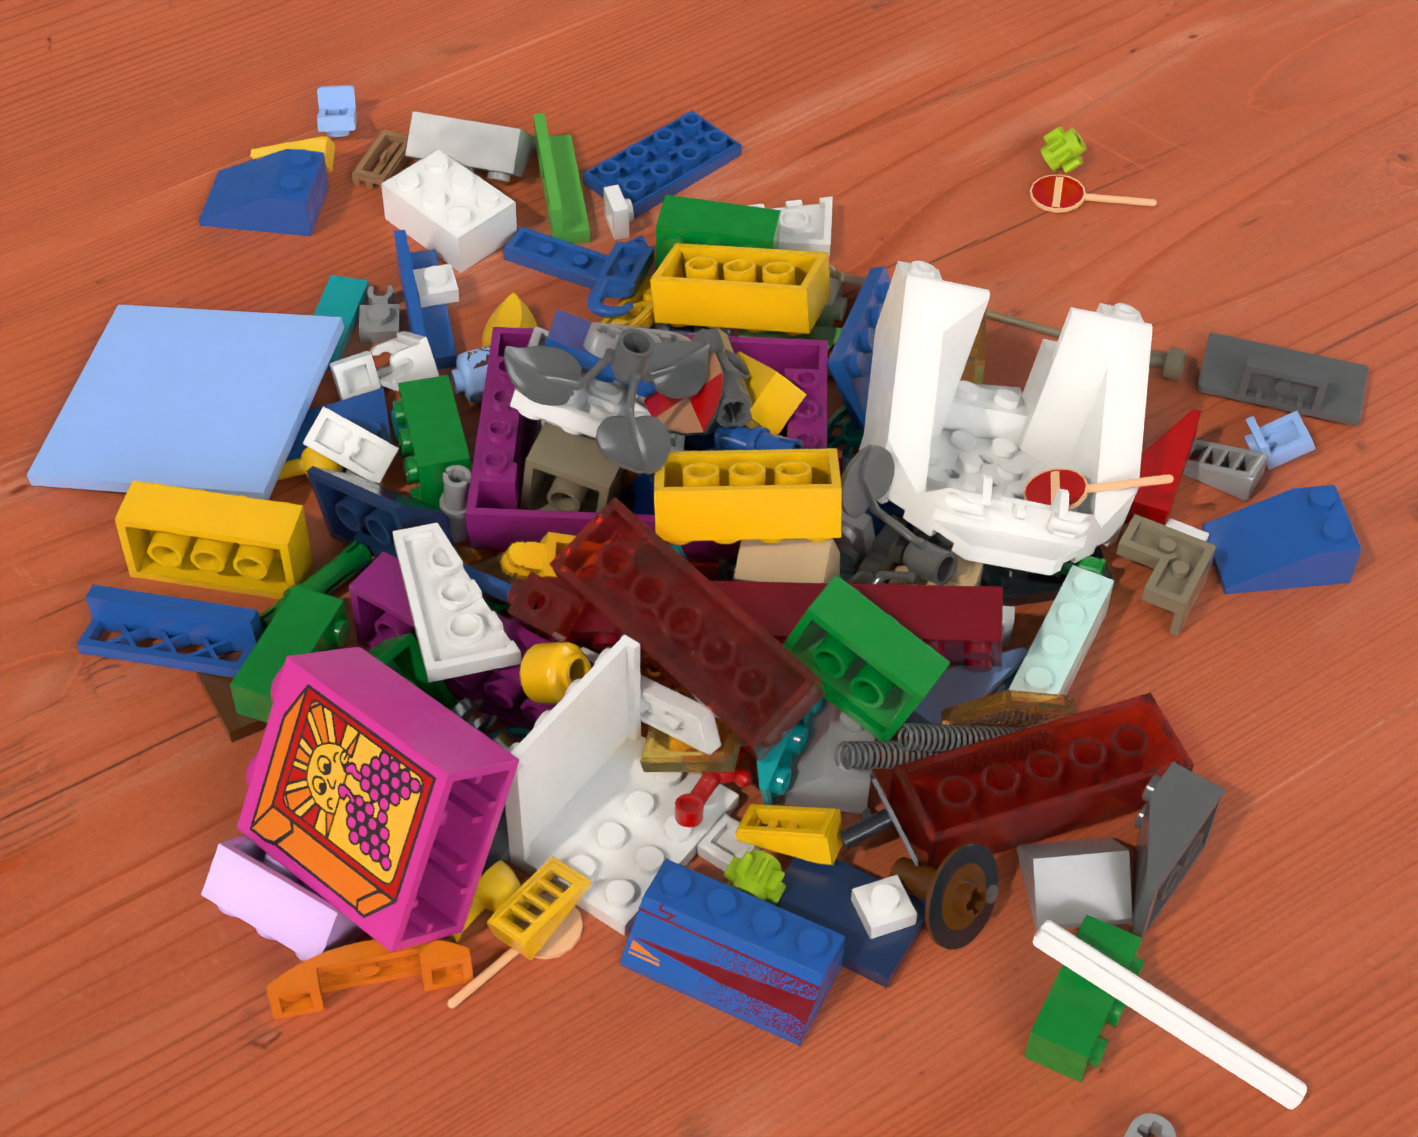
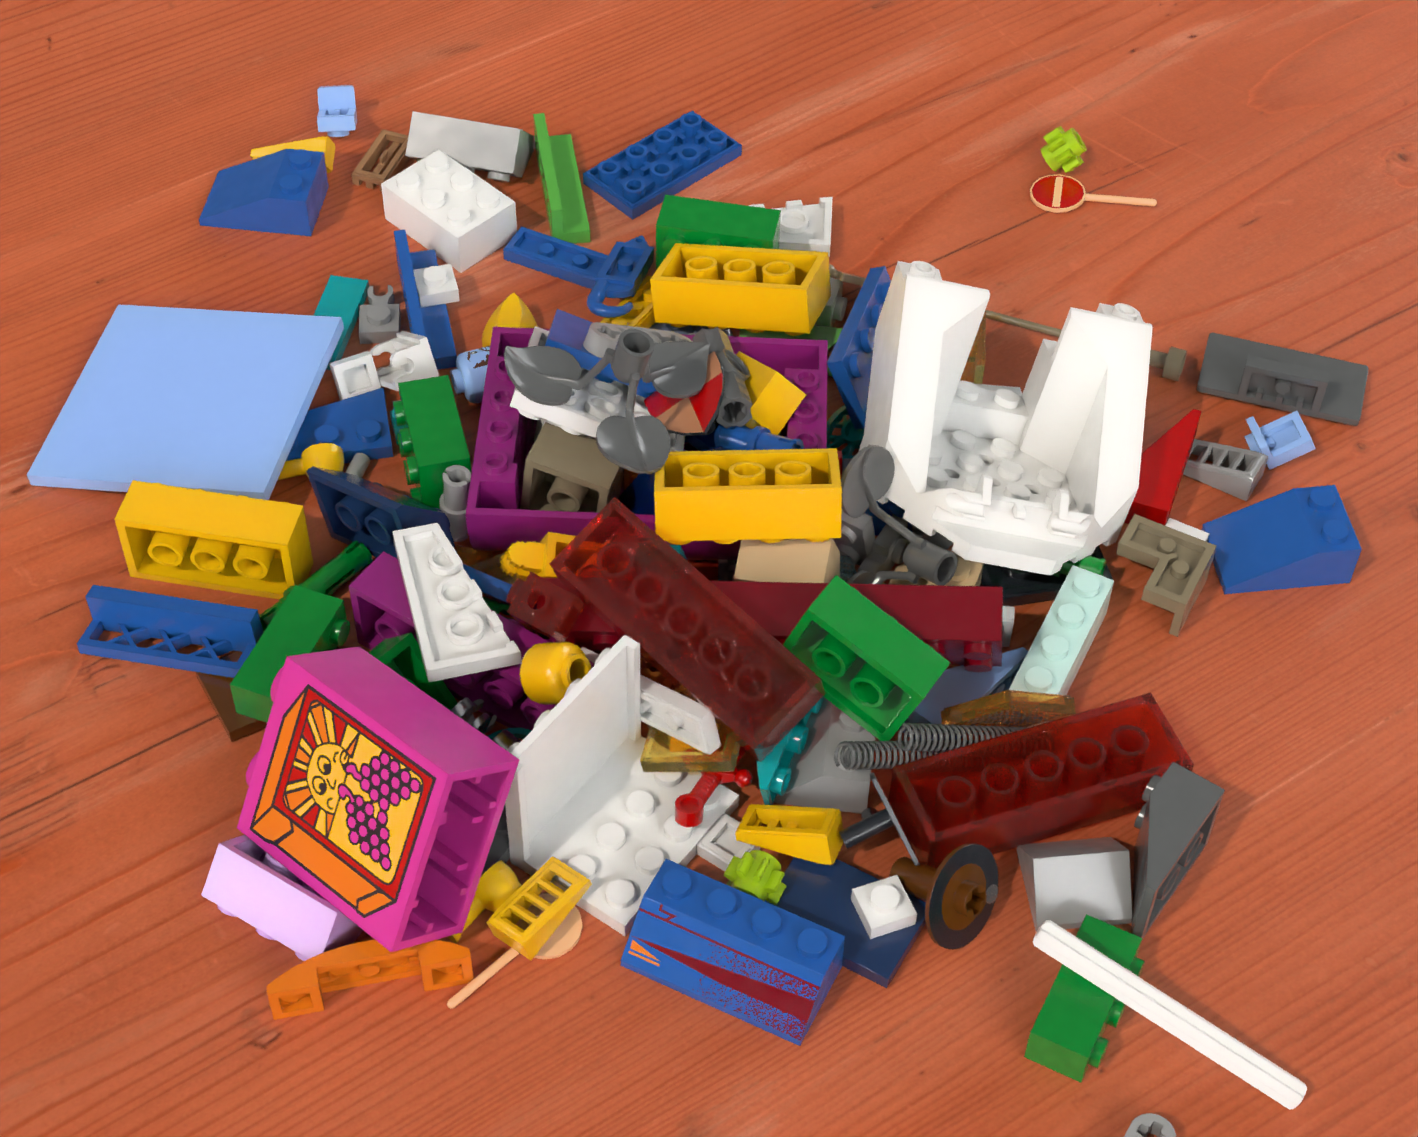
(350, 445): white hinge -> none
(617, 212): white plate -> none
(1044, 485): piece -> none

